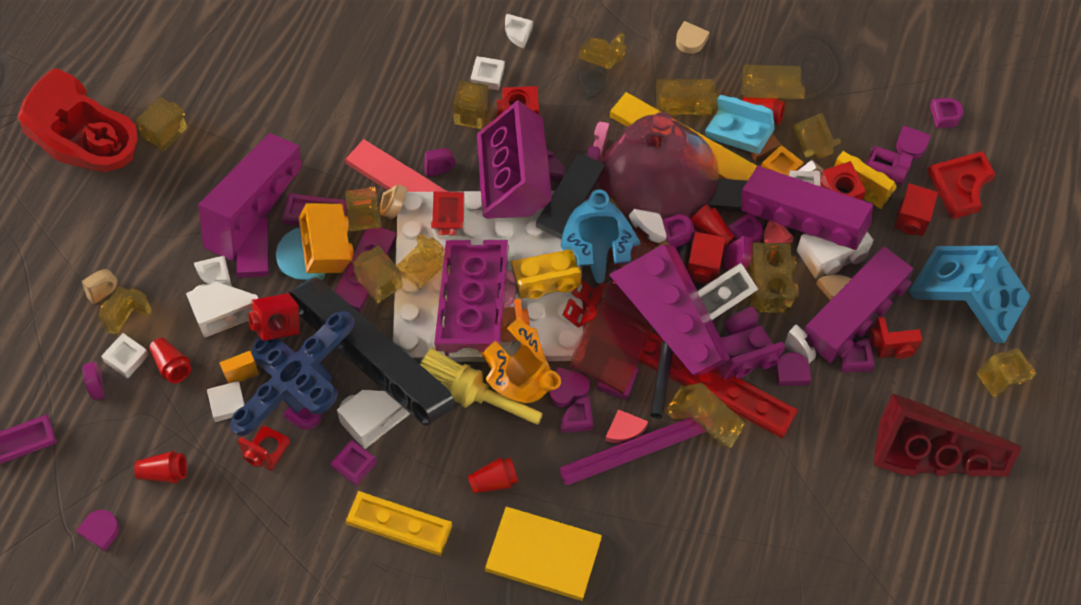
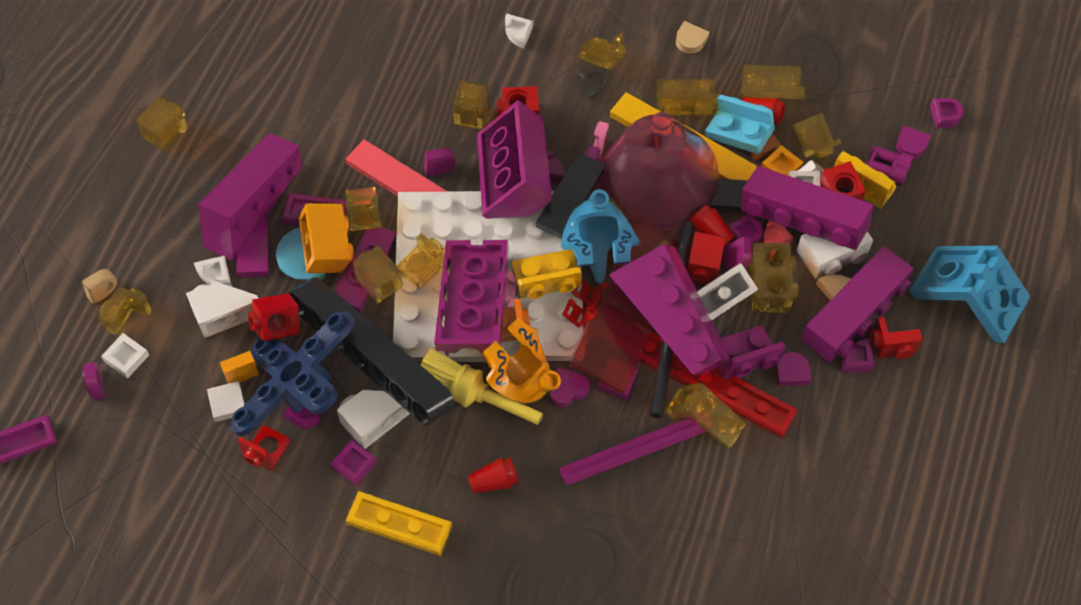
(75, 126): red piece -> none
(99, 528): magenta tile -> none
(165, 467): red cone -> none
(170, 361): red cone -> none
(392, 201): tan tile -> none
(448, 212): red bracket -> none
(488, 72): white tile -> none
(543, 553): yellow tile -> none
(577, 417): magenta tile -> none
(625, 427): coral tile -> none
(649, 223): white tile -> none
(678, 230): magenta tile -> none
(742, 321): magenta tile -> none
(796, 343): white tile -> none
(915, 210): red brick -> none
(925, 440): dark red wedge -> none
(960, 182): red tile -> none
(1005, 370): clear yellow bracket -> none

